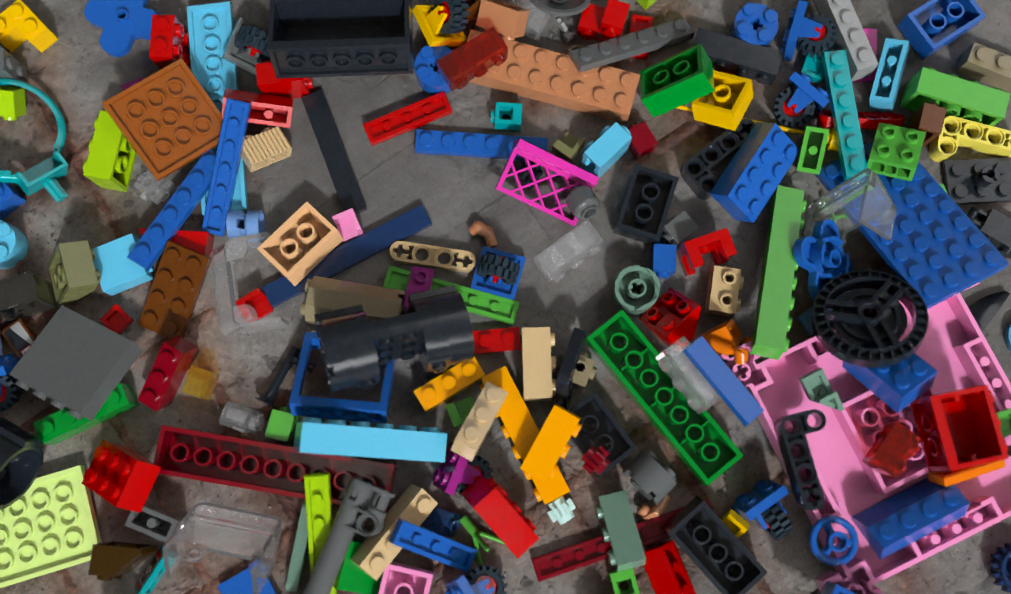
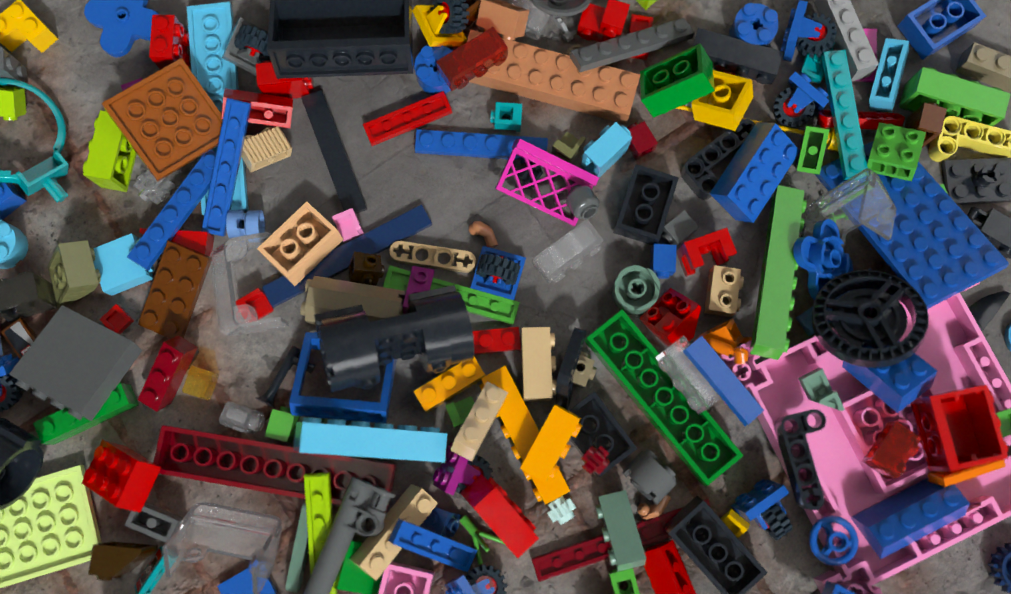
(365, 268): none -> dark brown brick

